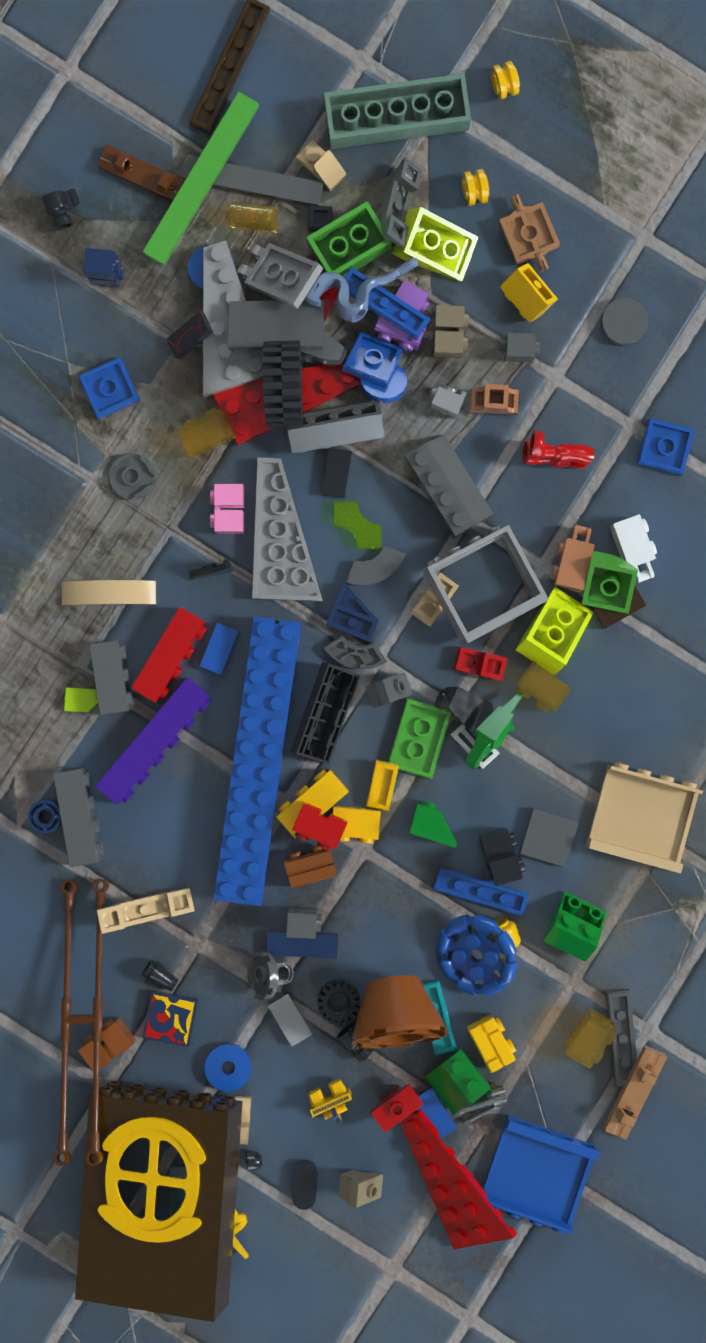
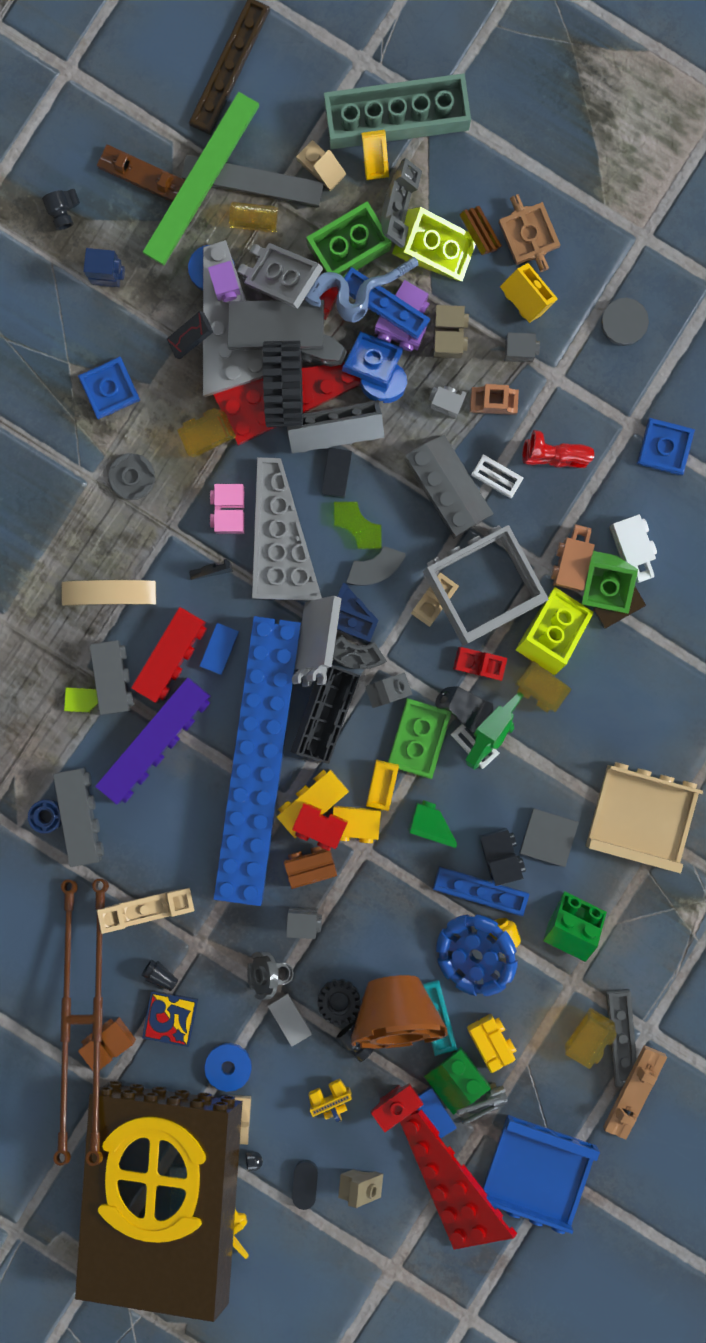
(224, 281): none -> medium lavender brick
(317, 640): none -> light grey tile
(319, 217): black tile -> none
(322, 947): dark blue tile -> none
(375, 154): none -> yellow tile
(475, 187): yellow wheel -> none
(480, 230): none -> reddish brown tile
(490, 483): none -> white tile
(505, 80): yellow wheel -> none

